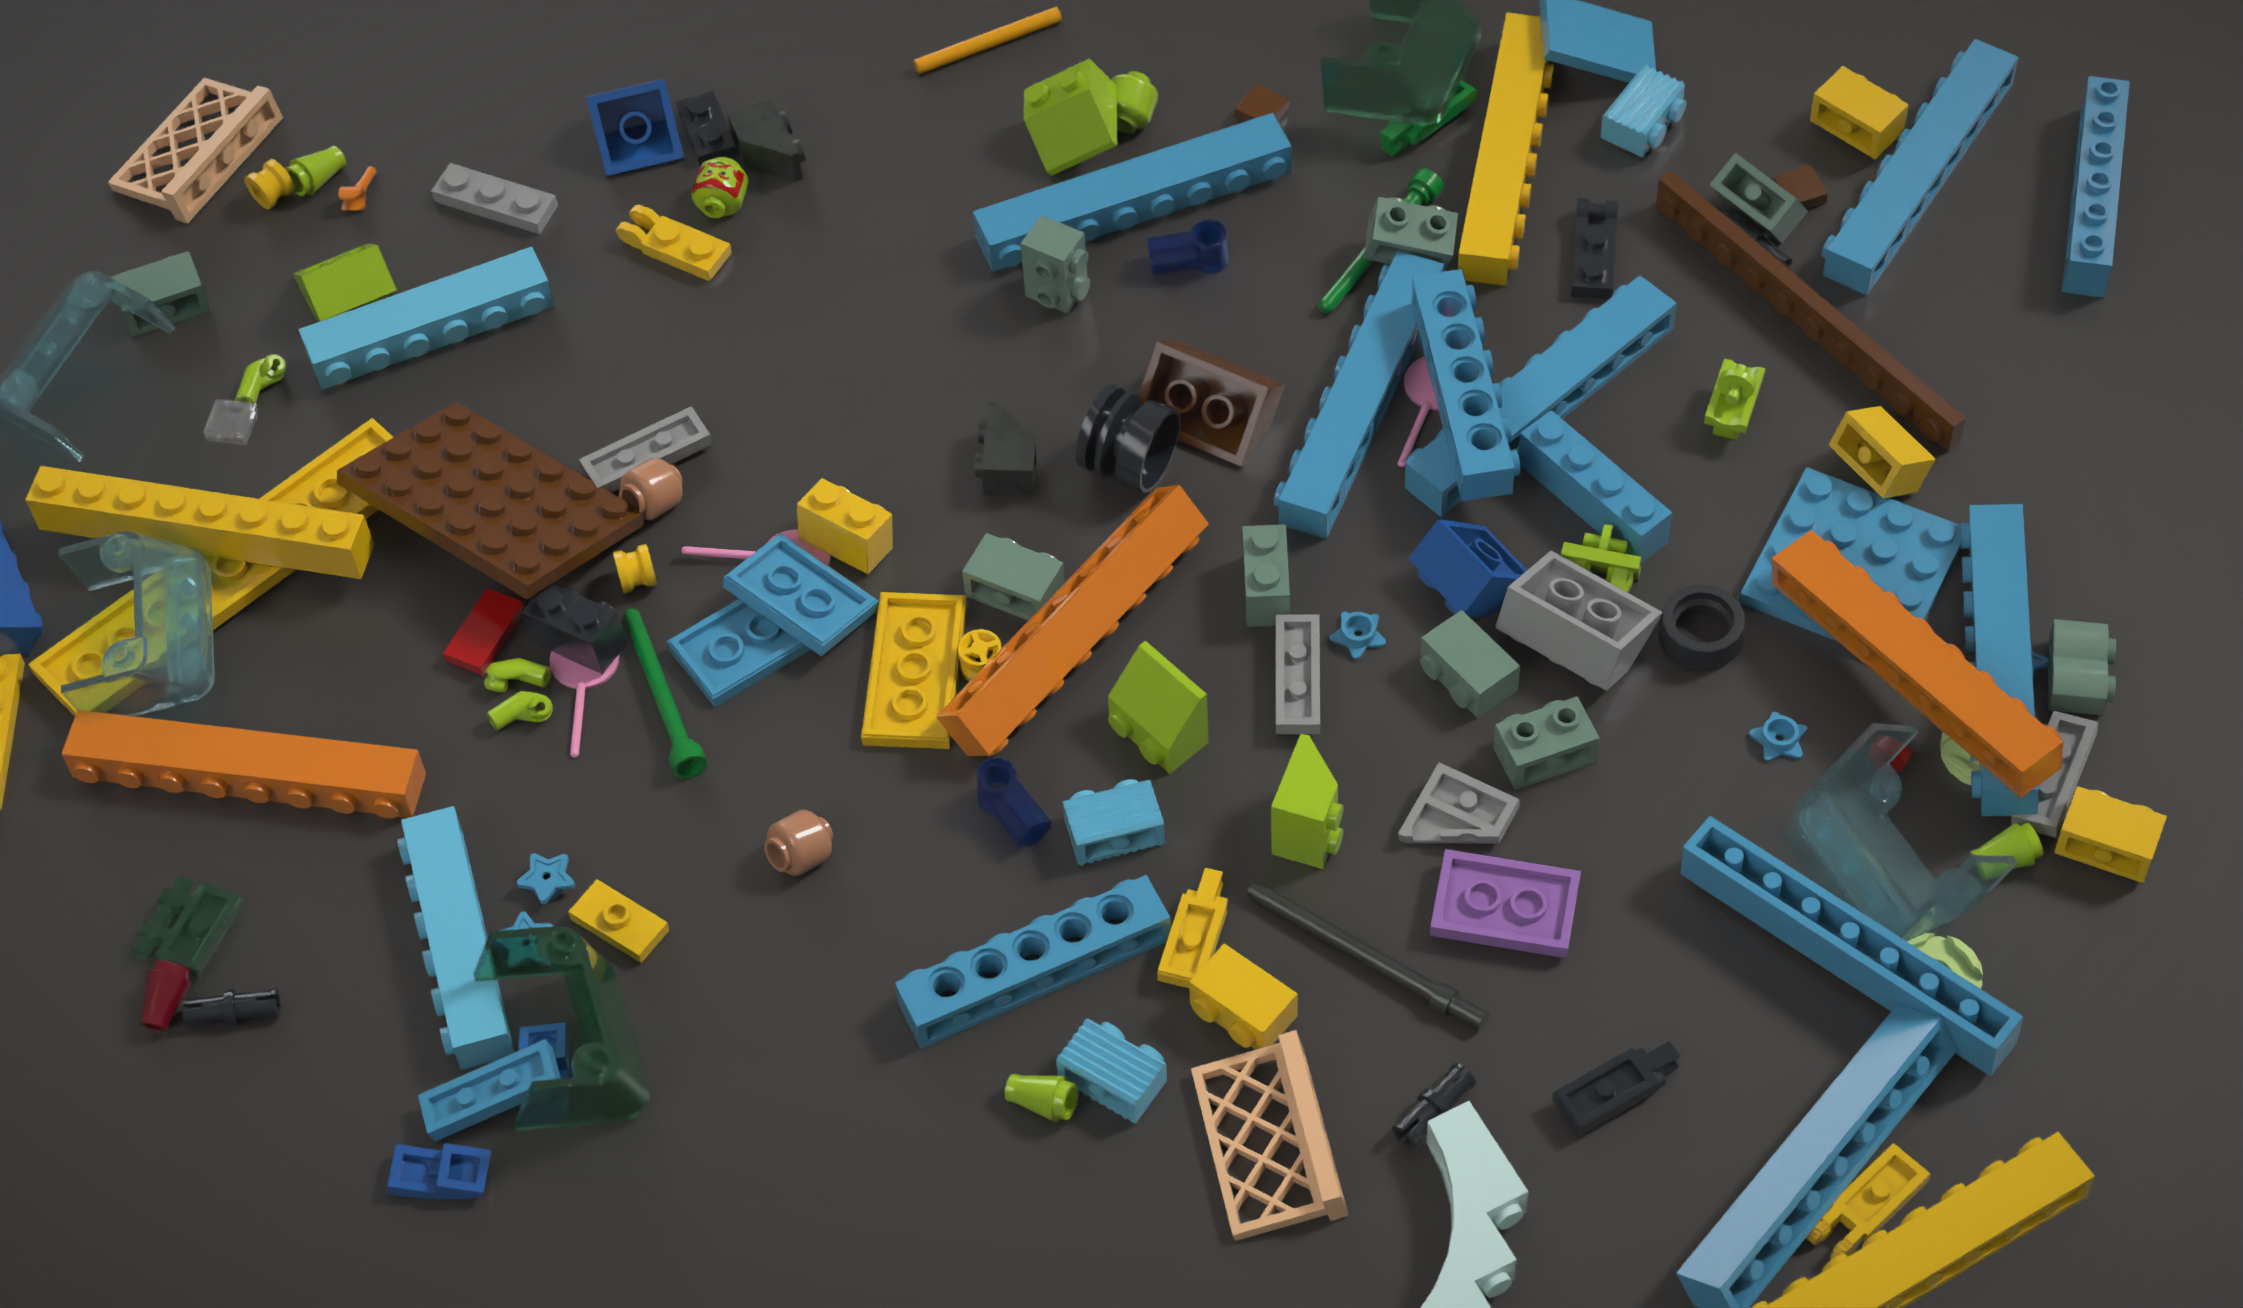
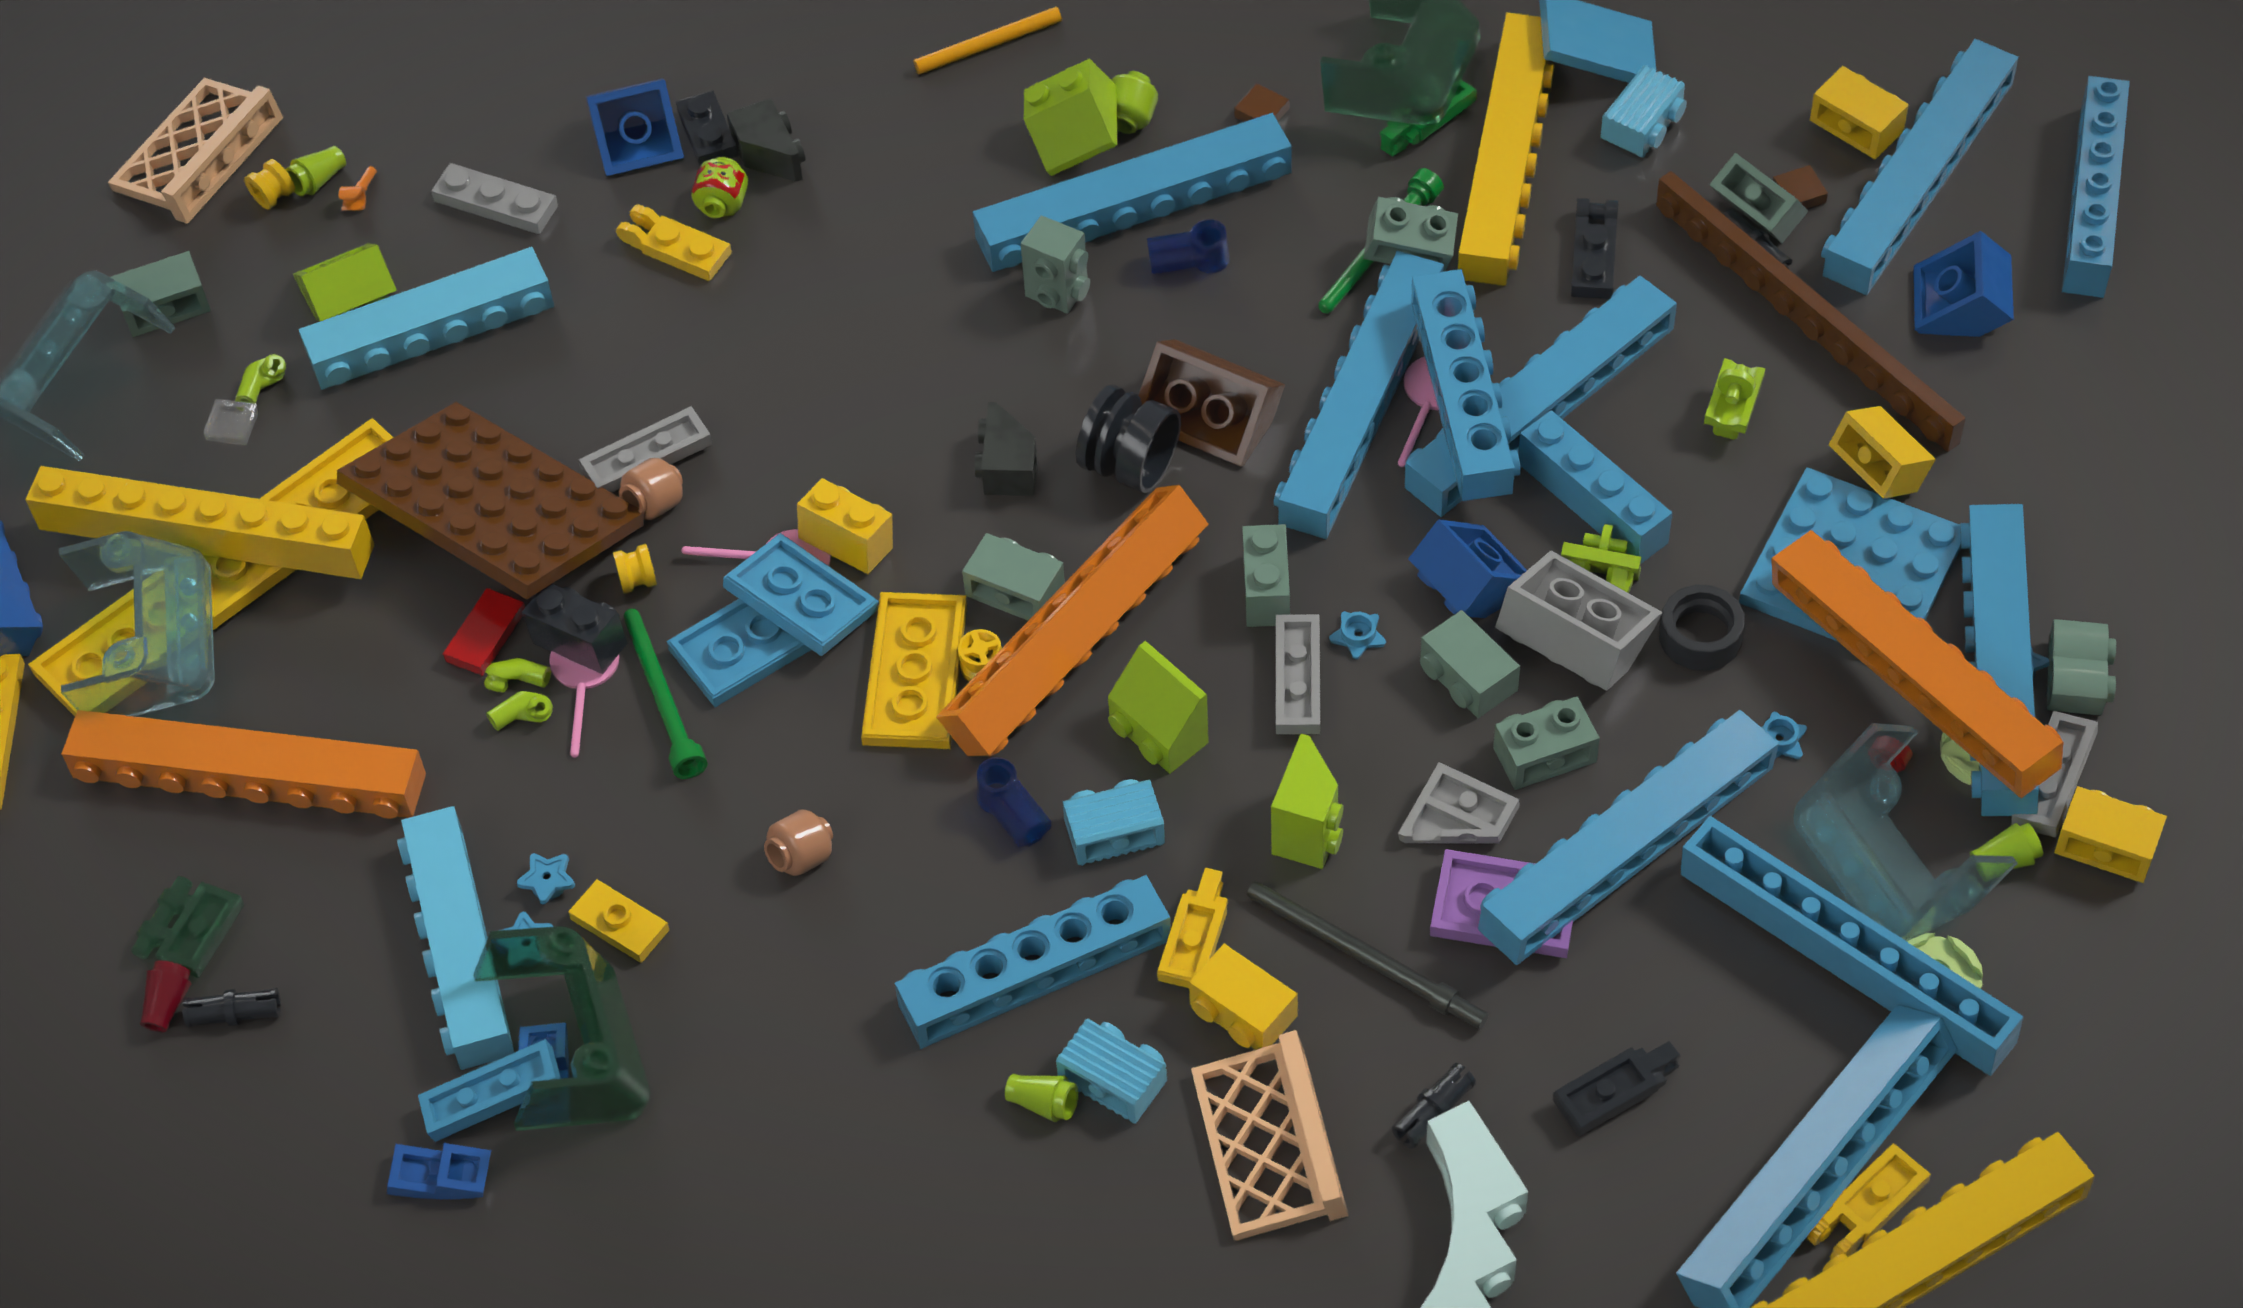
(1626, 836): none -> dark azure brick
(1964, 289): none -> blue slope

